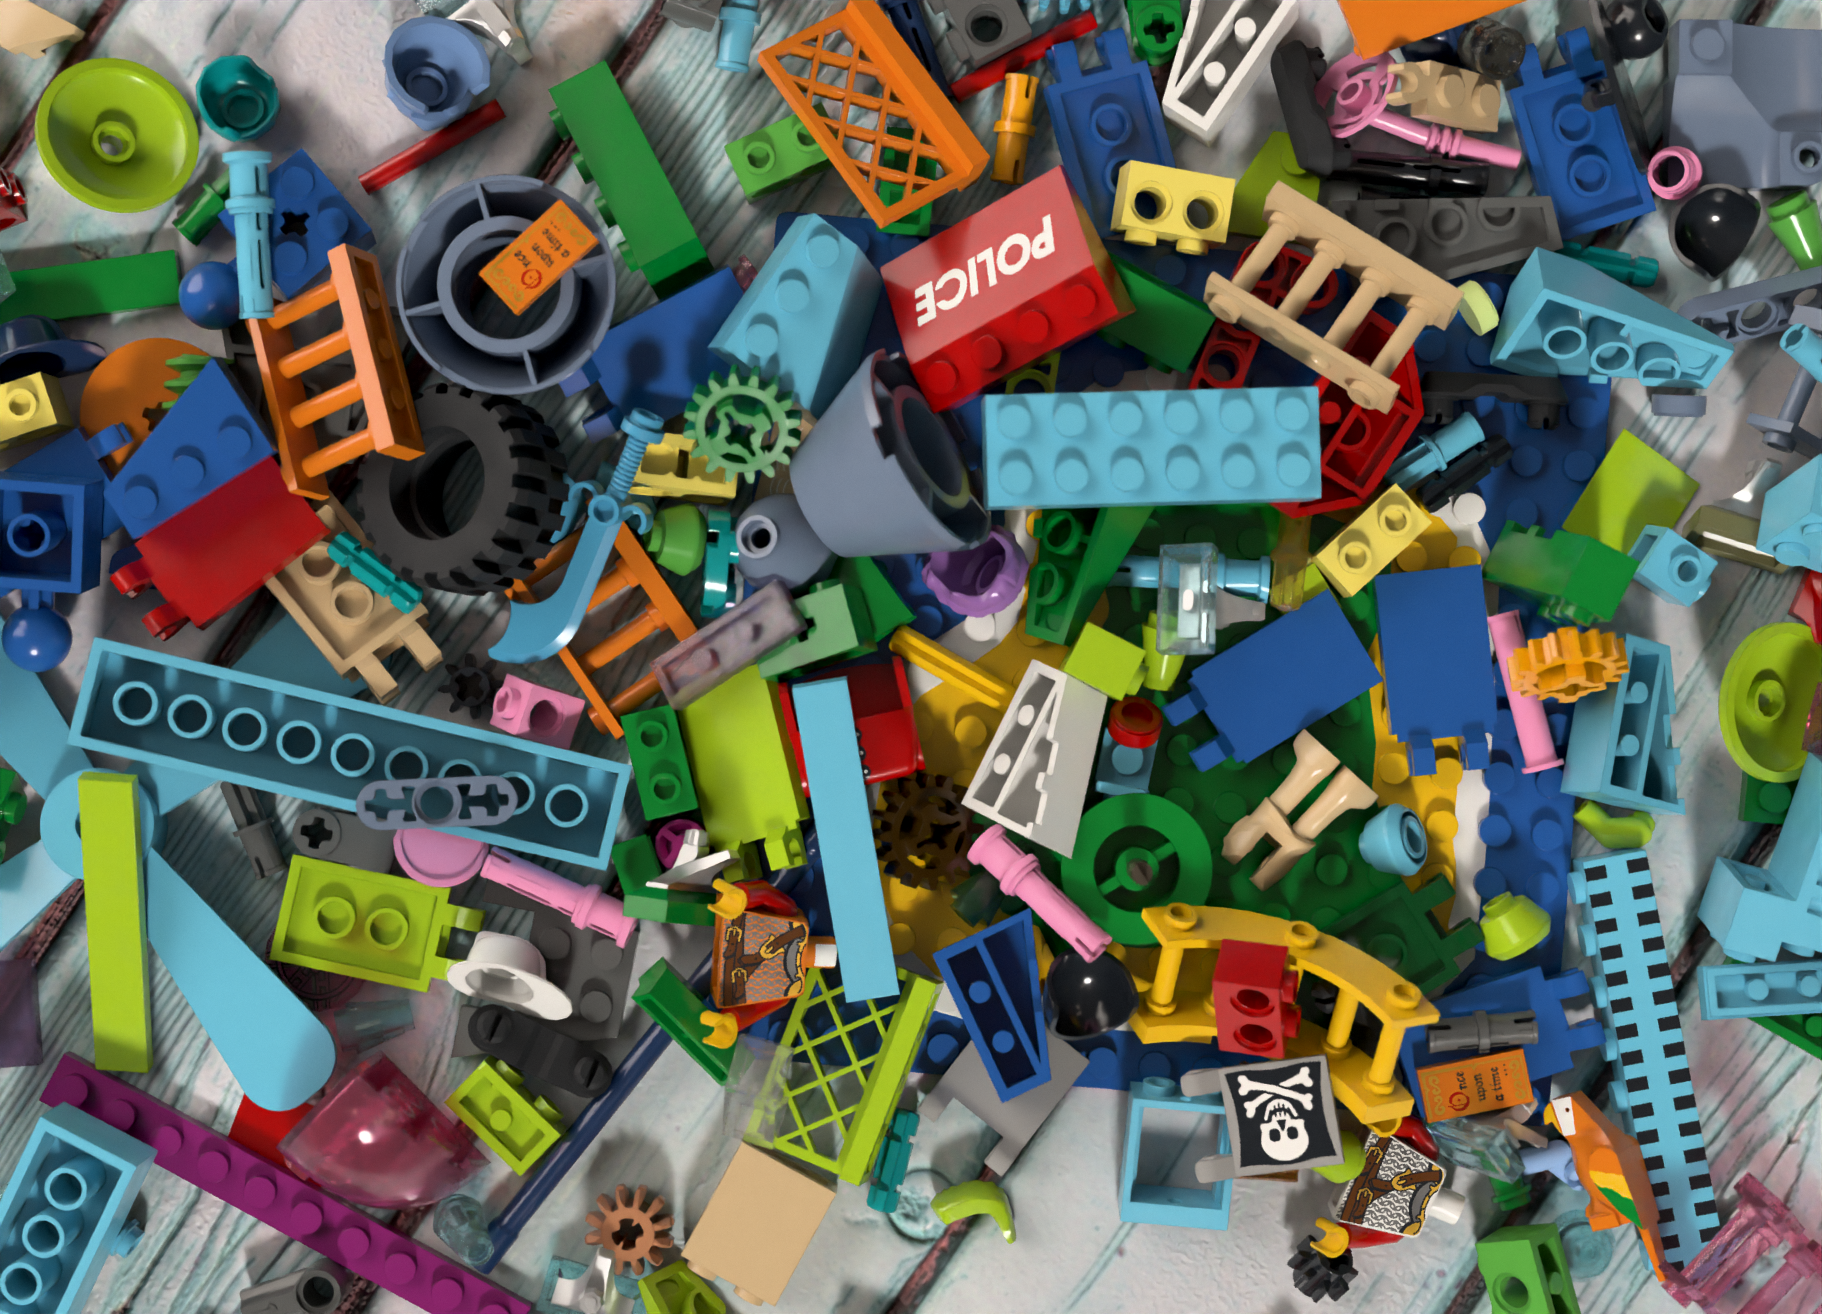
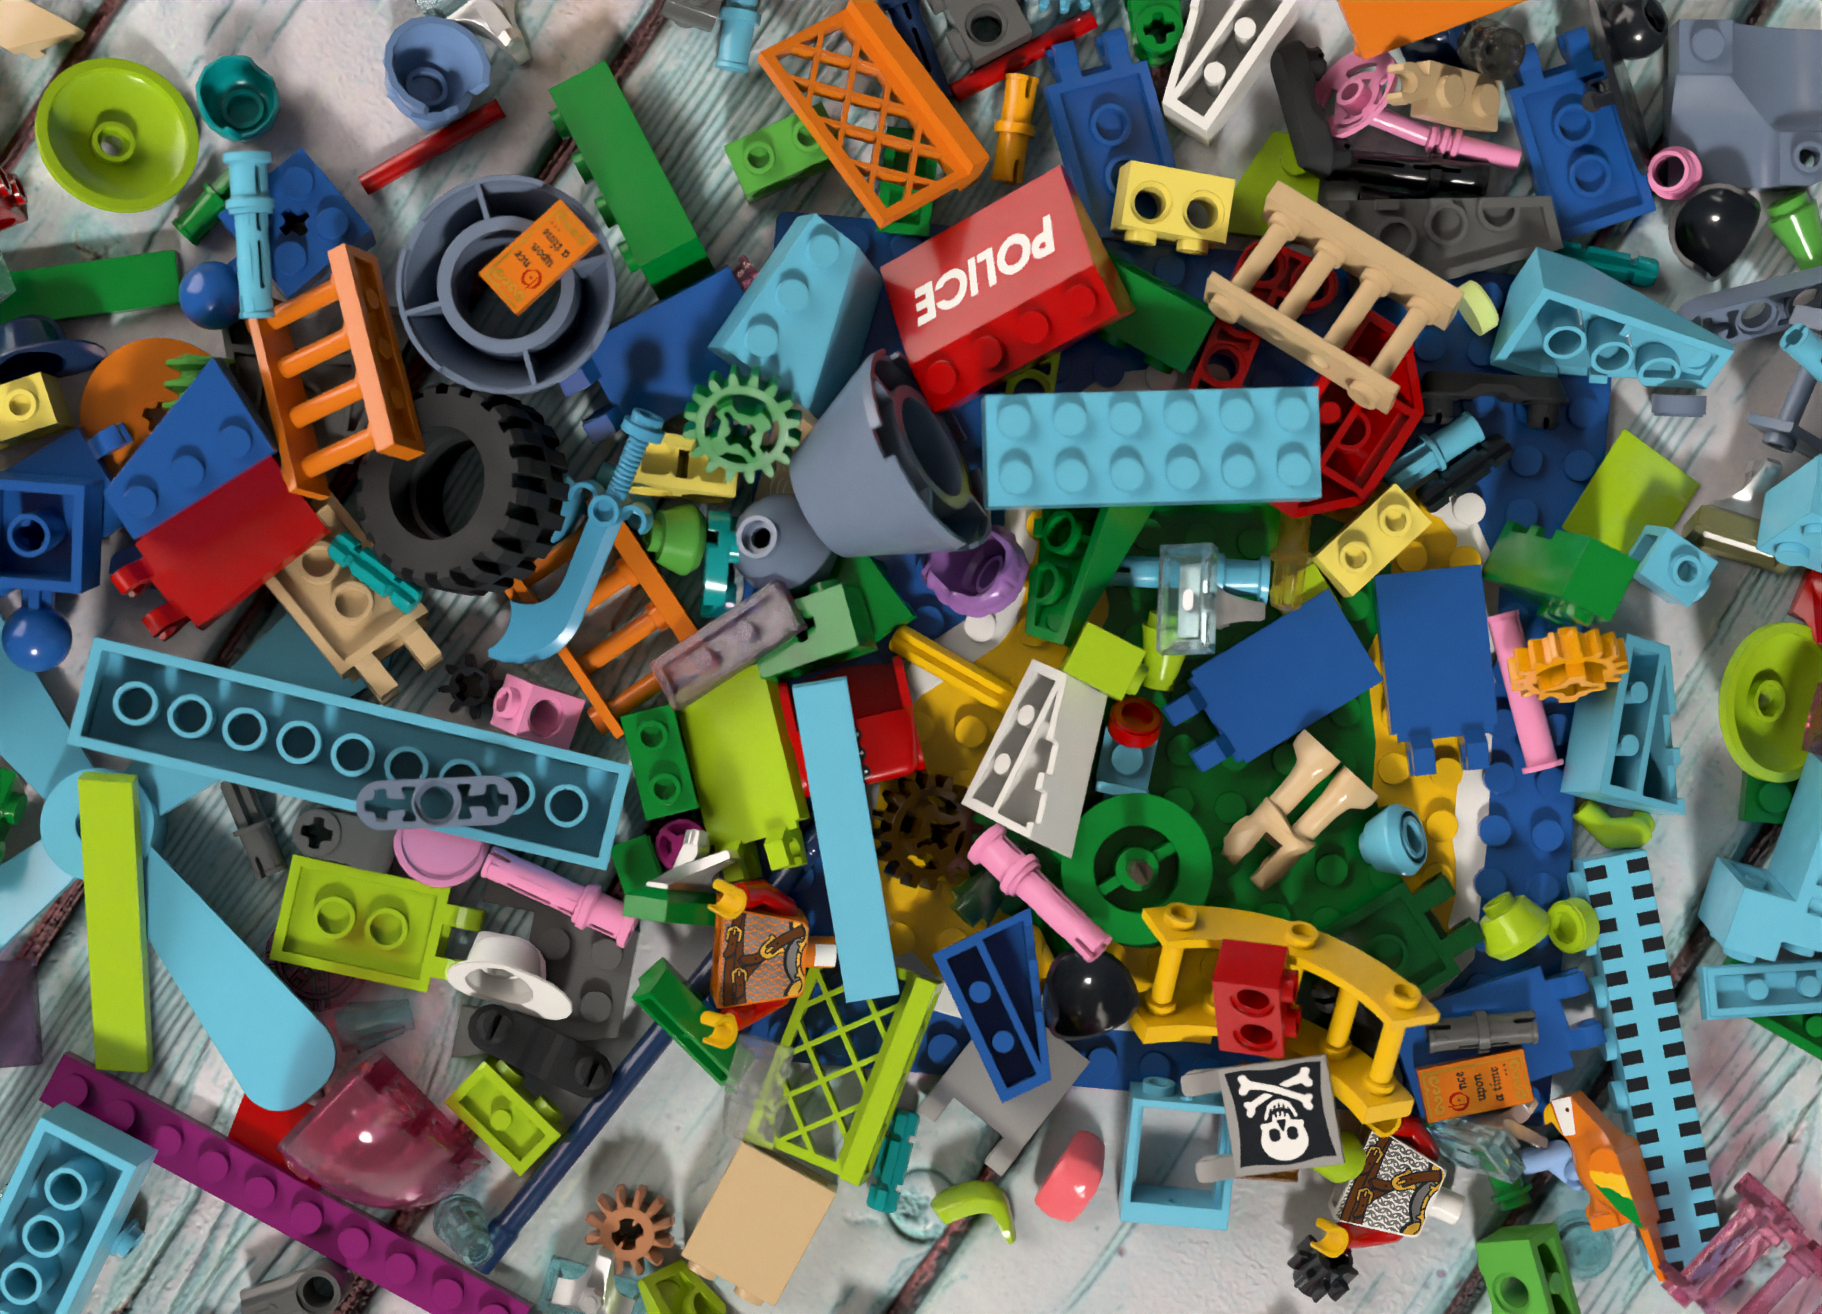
(1073, 1178): none -> coral hair
(1573, 925): none -> lime tile

